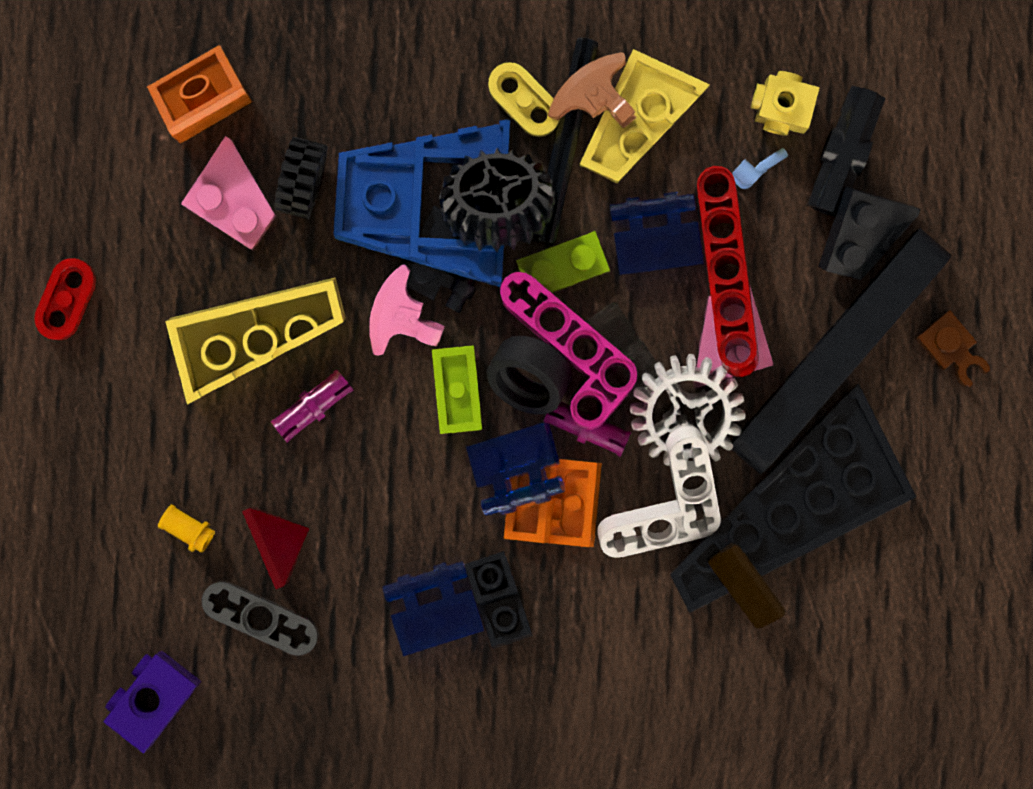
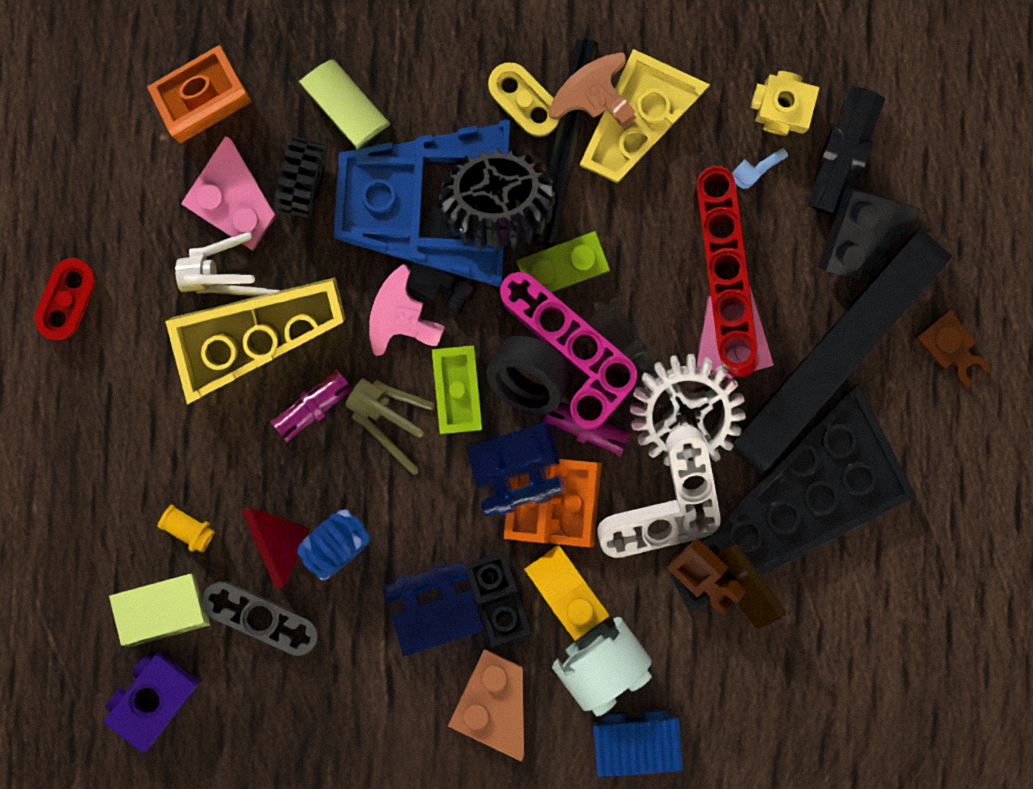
(158, 610): none -> yellowish green brick
(201, 274): none -> white plant
(333, 544): none -> blue gear
(344, 103): none -> yellowish green brick
(369, 402): none -> olive plant
(493, 705): none -> nougat wing
(566, 592): none -> yellow slope
(604, 666): none -> light aqua brick
(637, 744): none -> blue brick
(656, 247): clear blue plate -> none
(703, 572): none -> reddish brown plate

